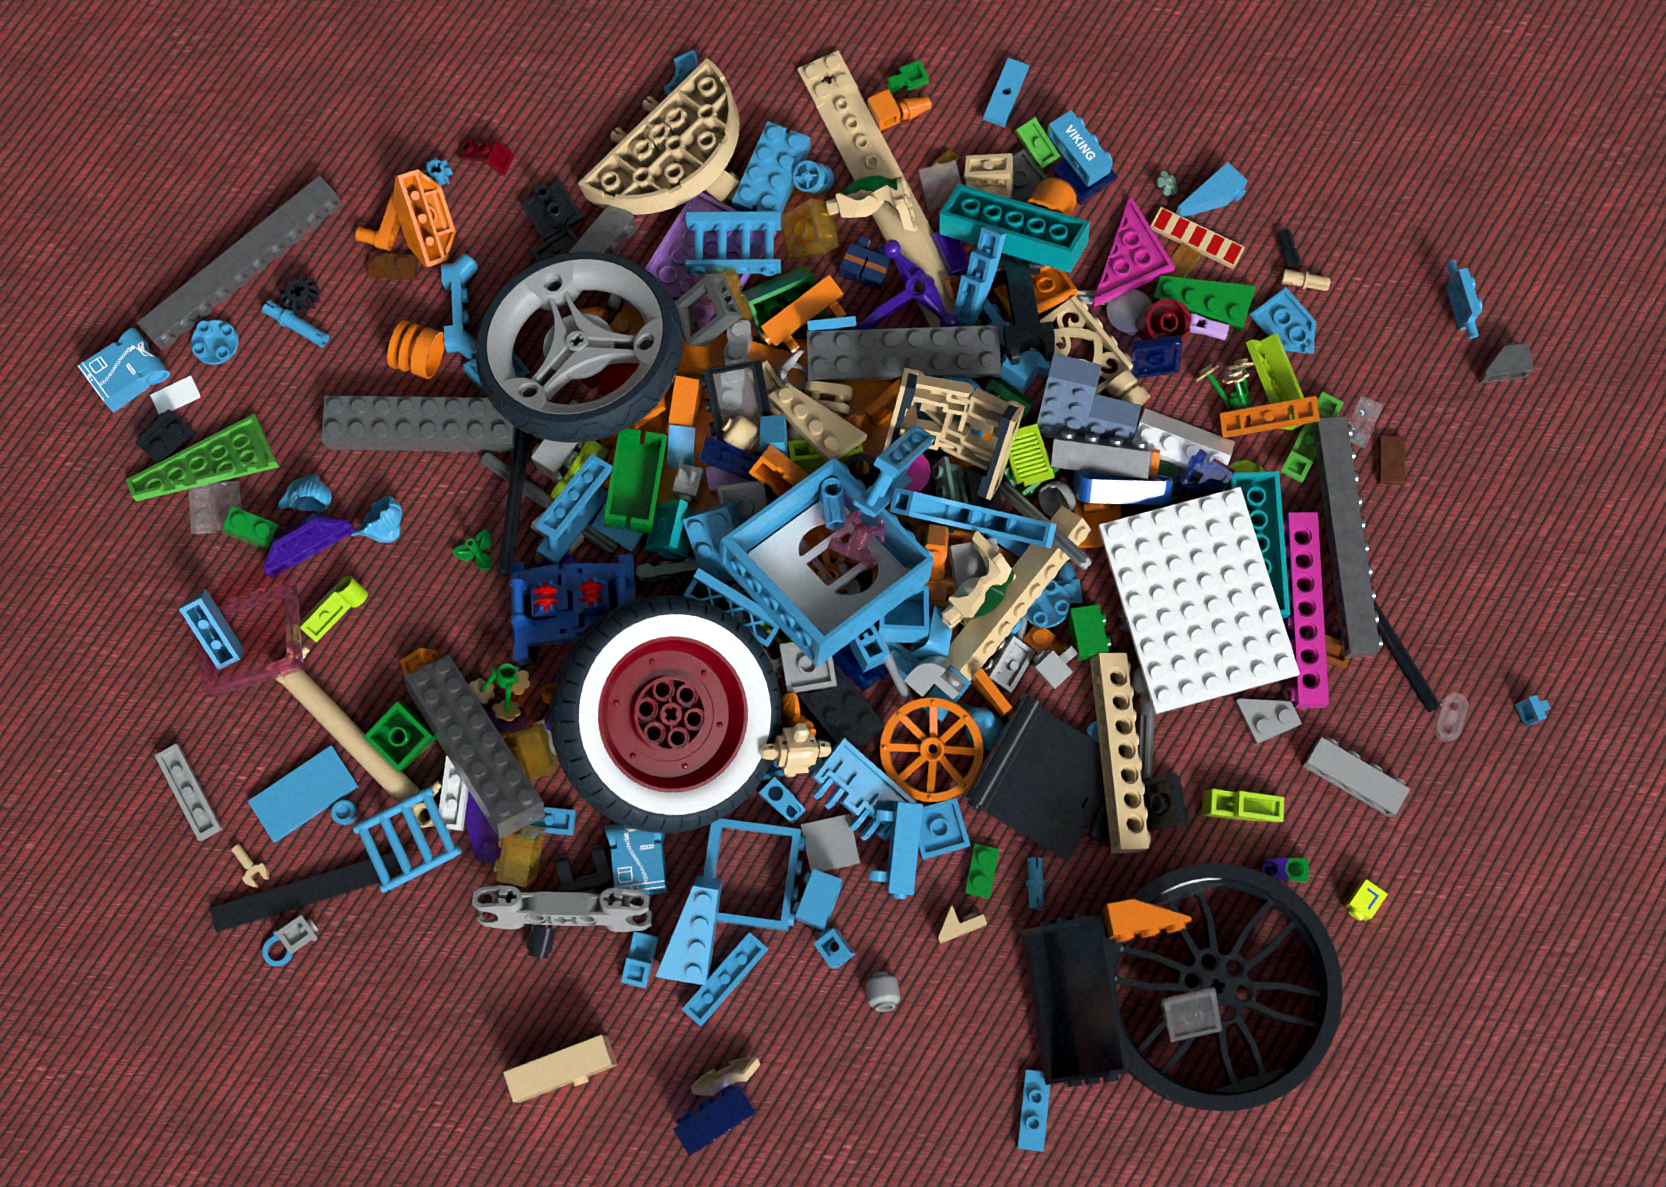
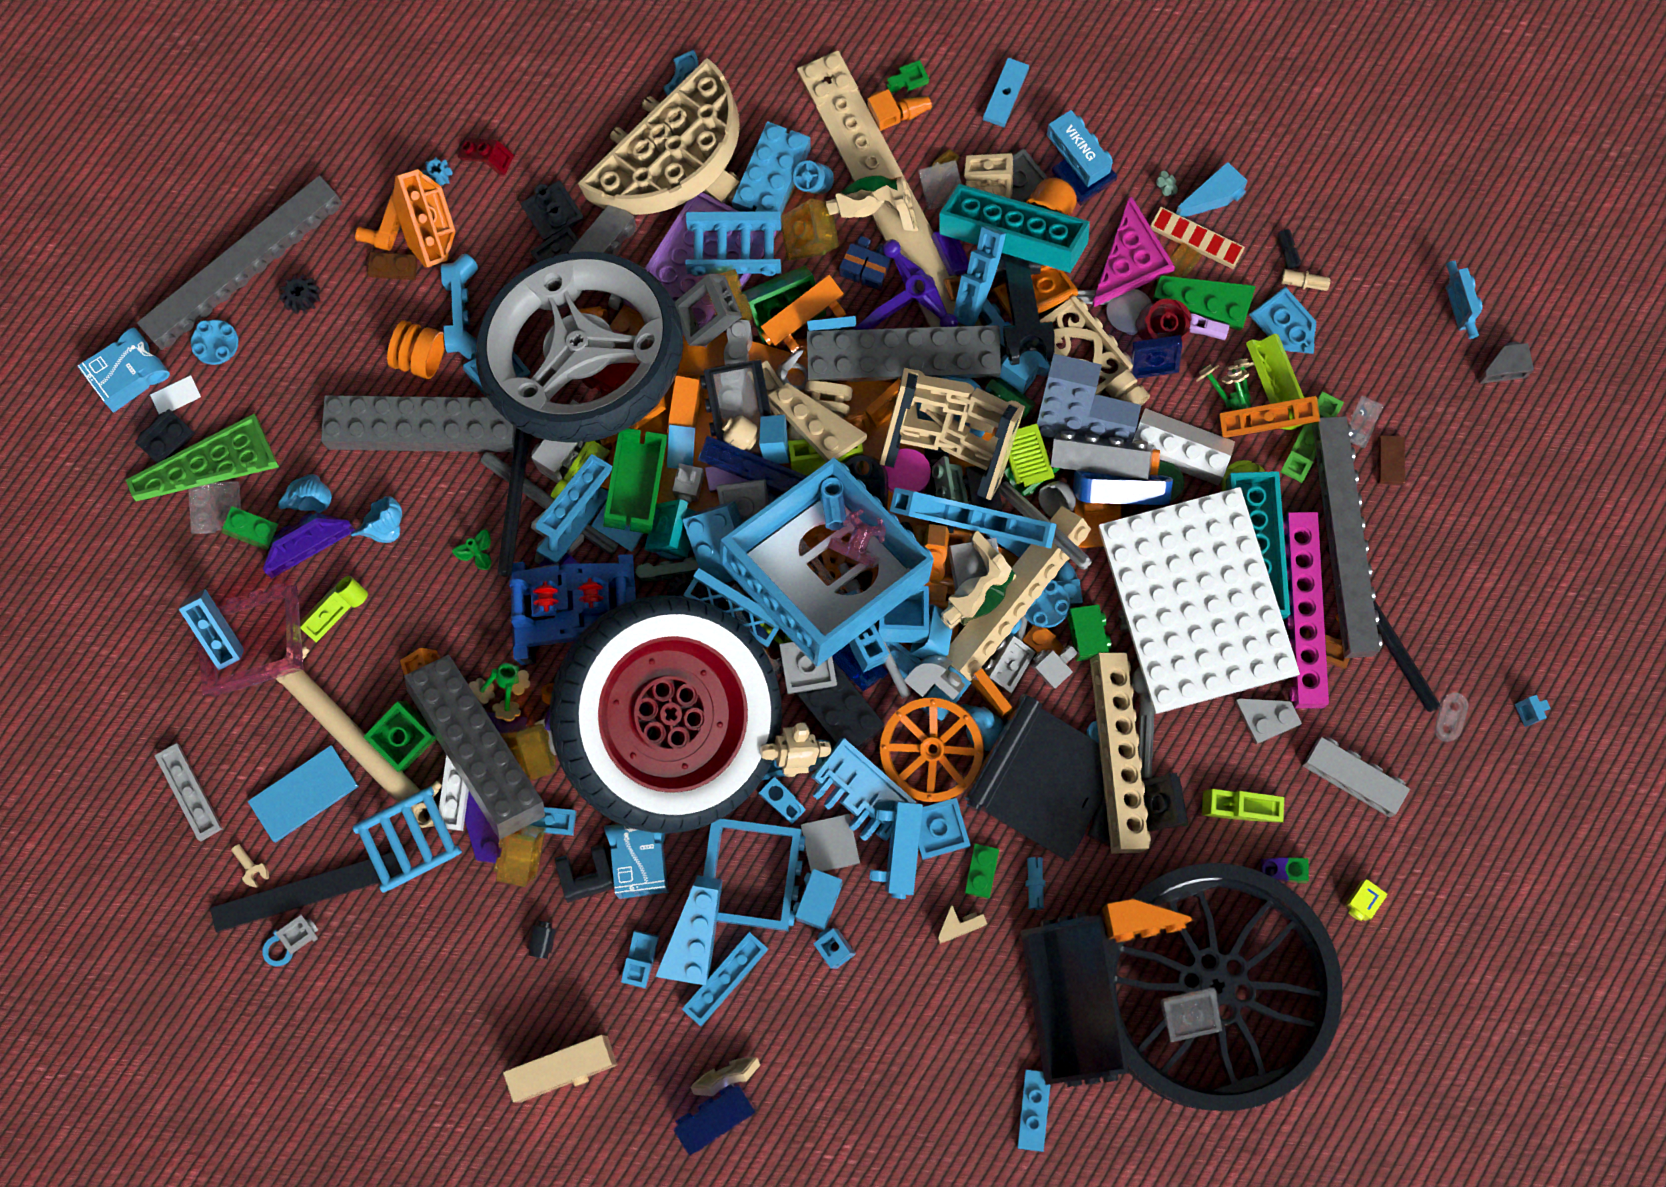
(287, 318): dark azure pin -> none
(344, 812): dark azure tile -> none
(517, 908): light grey piece -> none
(777, 471): orange brick -> none
(791, 712): orange plant -> none
(882, 991): light grey head -> none
(893, 467): dark azure fence -> none
(1037, 143): bright green plate -> none
(1212, 481): clear blue plate -> none

